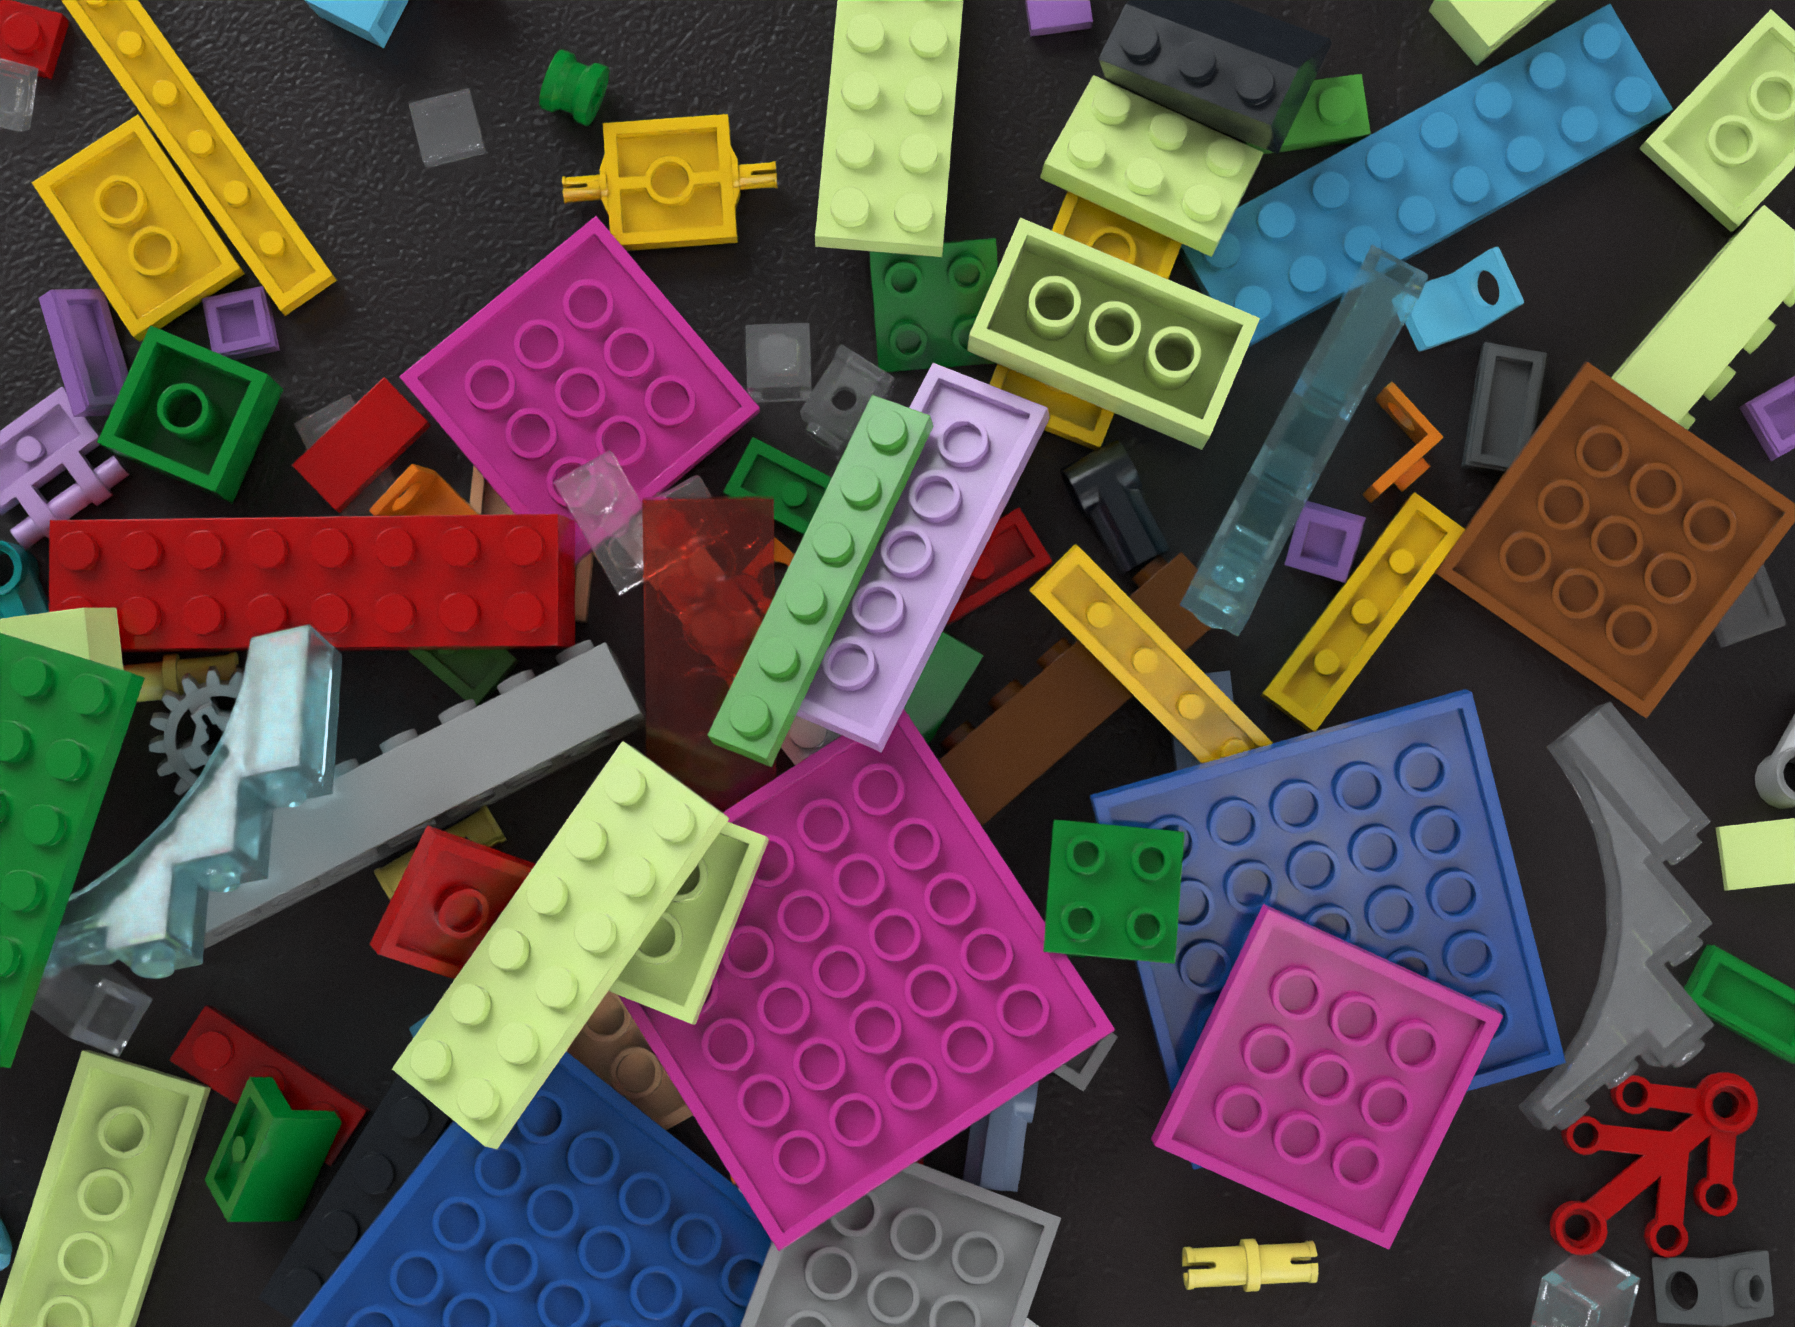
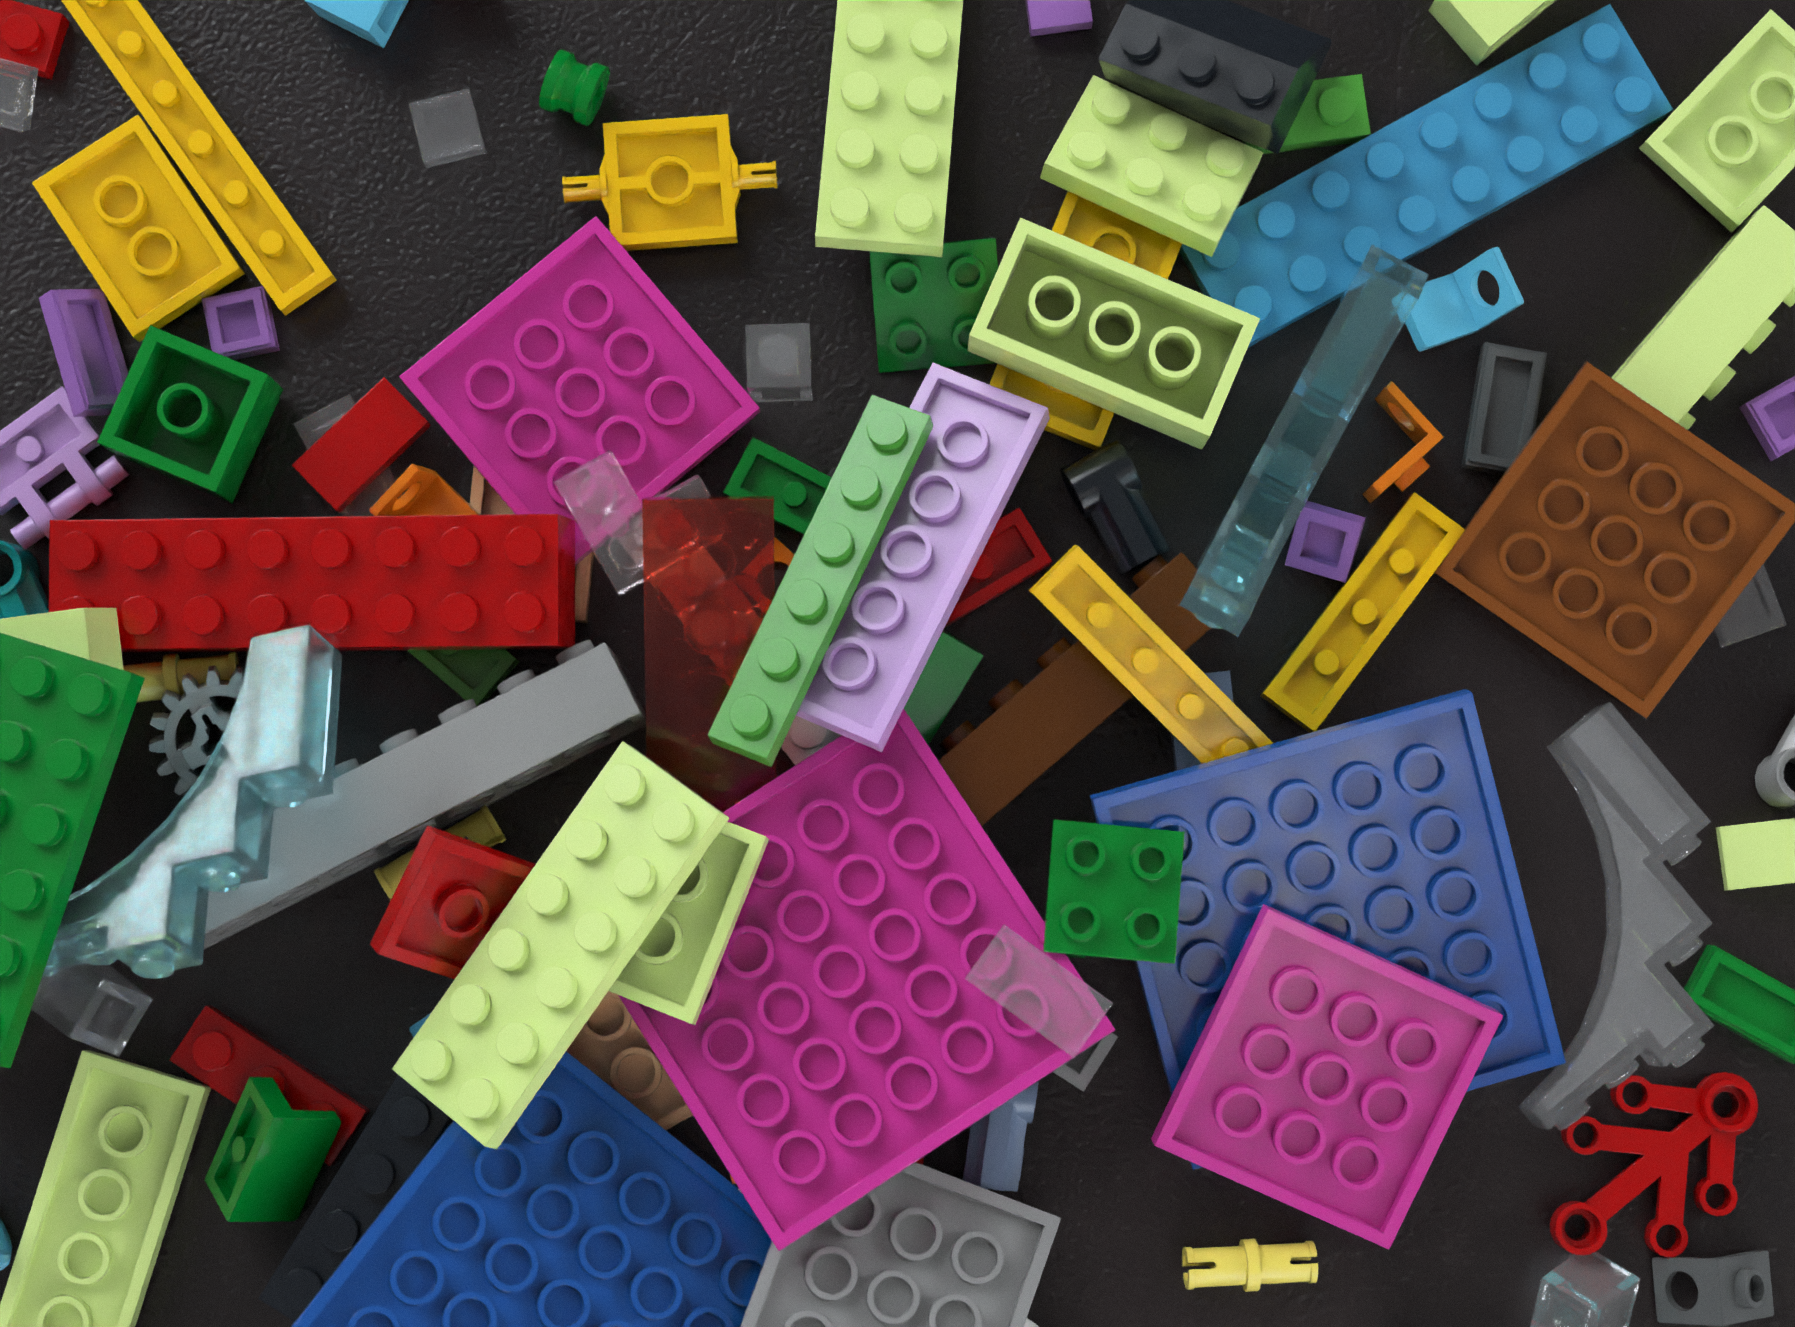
(849, 373): clear brick -> none
(1039, 991): none -> clear tile

